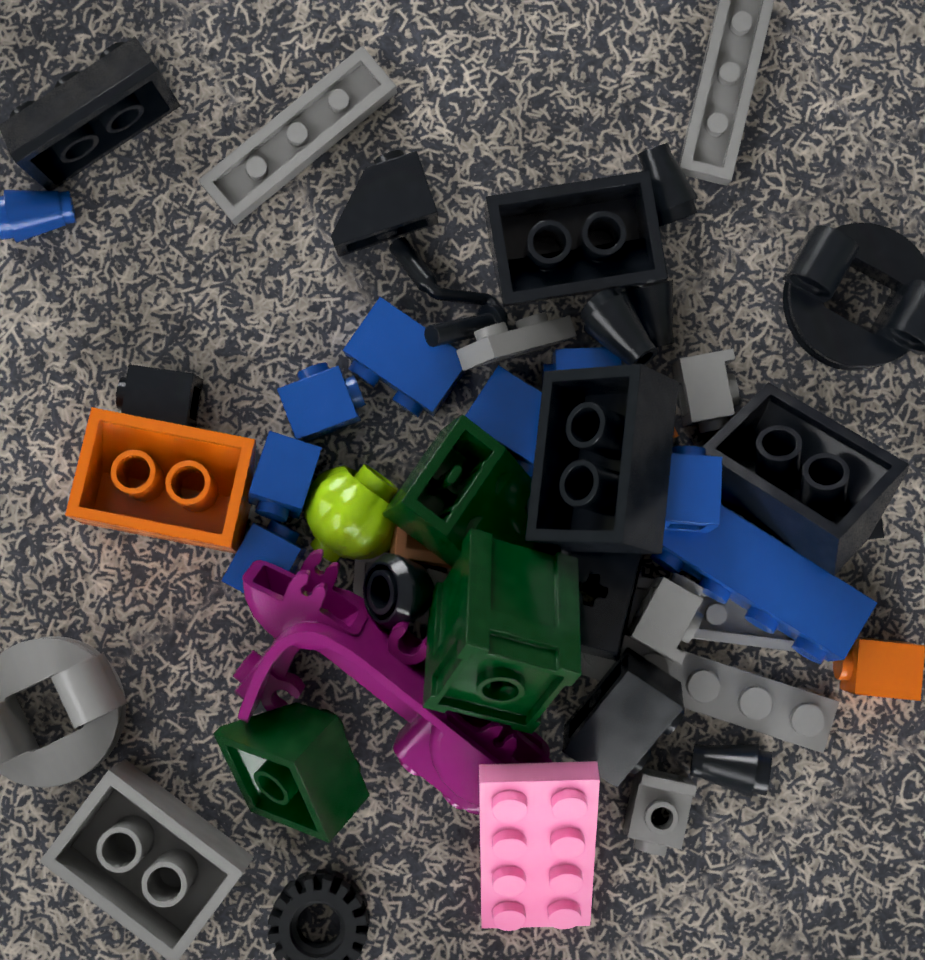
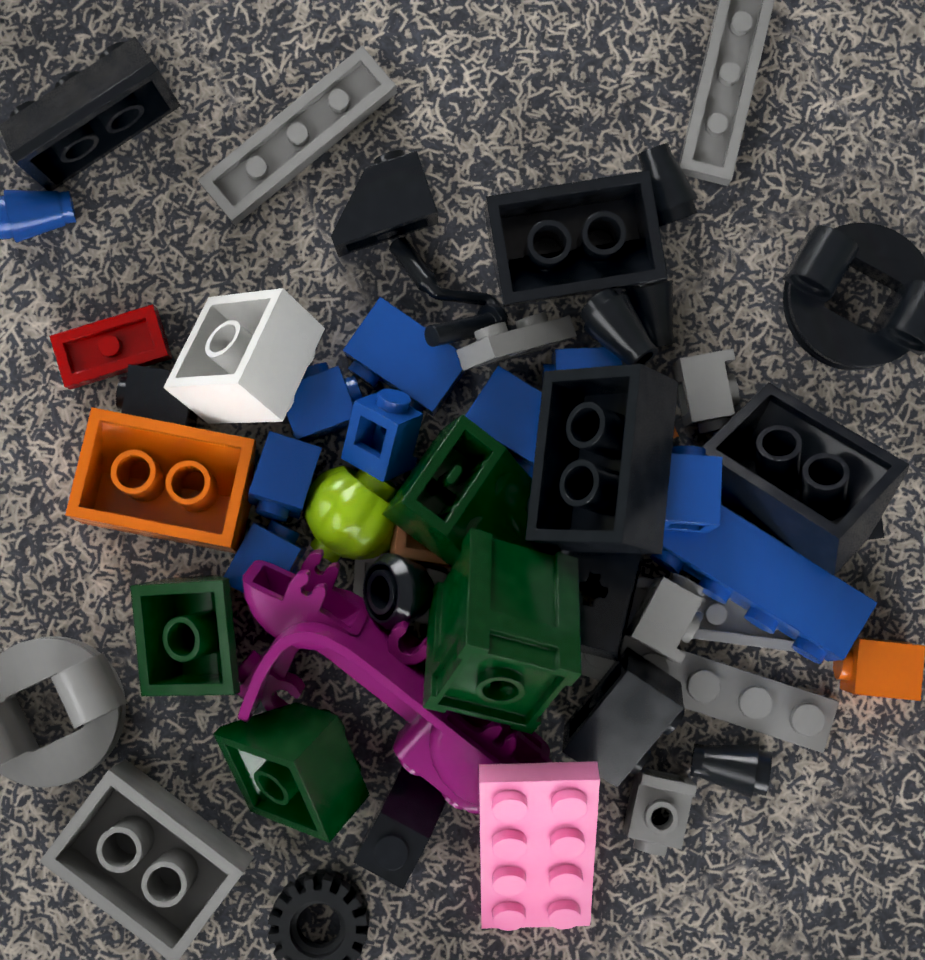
(109, 346): none -> red plate
(185, 637): none -> dark green slope
(245, 357): none -> white brick
(382, 434): none -> blue brick
(401, 828): none -> black slope

